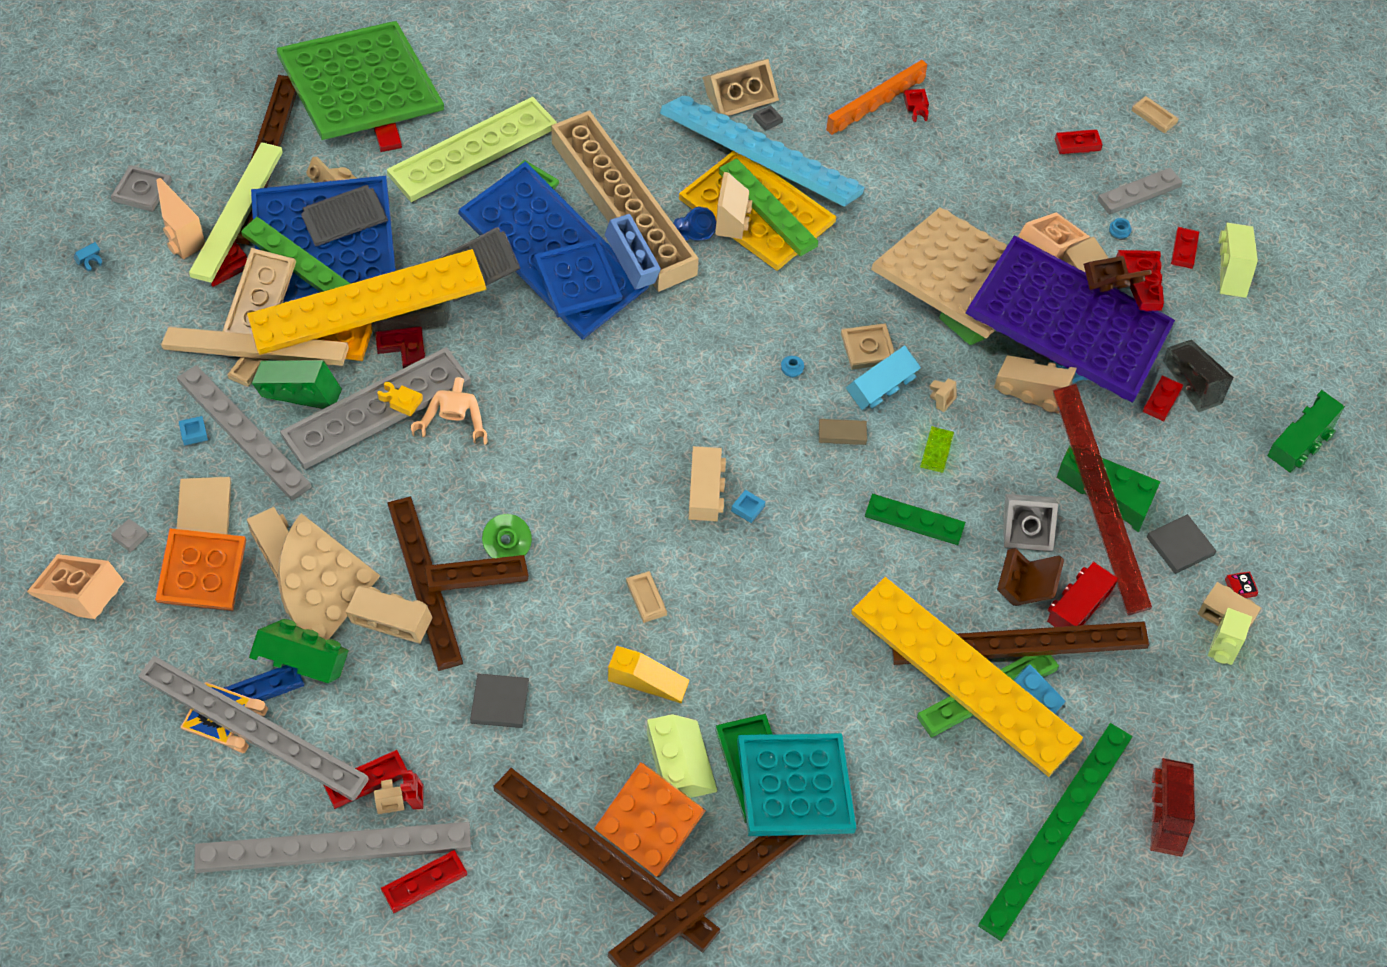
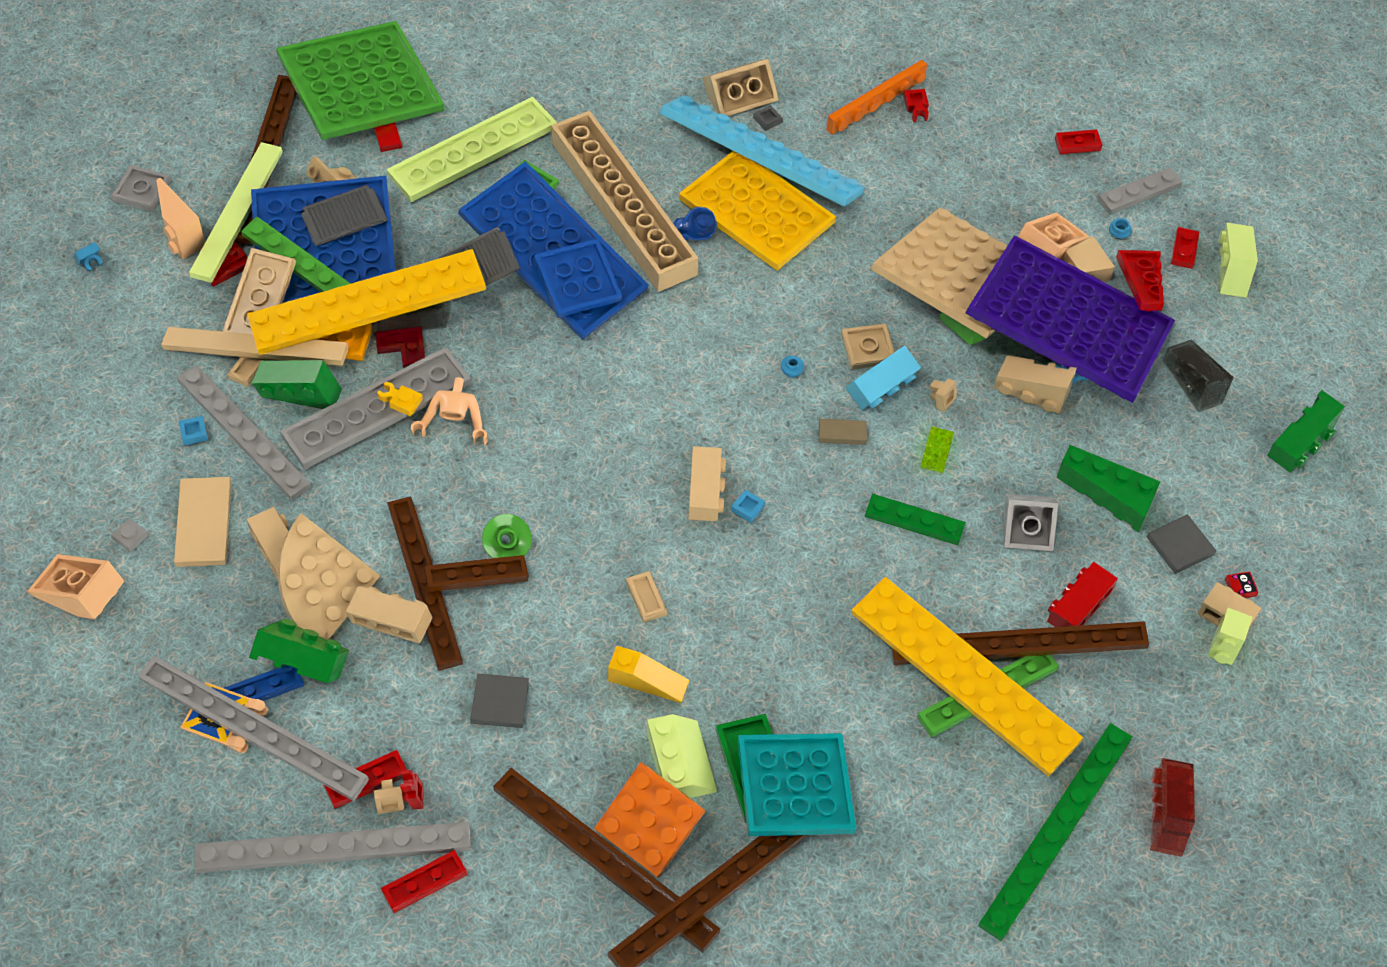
(201, 569): orange plate -> none
(632, 251): medium blue brick -> none
(732, 208): tan slope -> none
(772, 209): bright green plate -> none
(1028, 580): reddish brown bracket -> none
(1039, 688): dark azure plate -> none
(1102, 500): clear red plate -> none
(1111, 272): reddish brown bracket -> none
(1155, 114): tan tile -> none
(1162, 398): red plate -> none

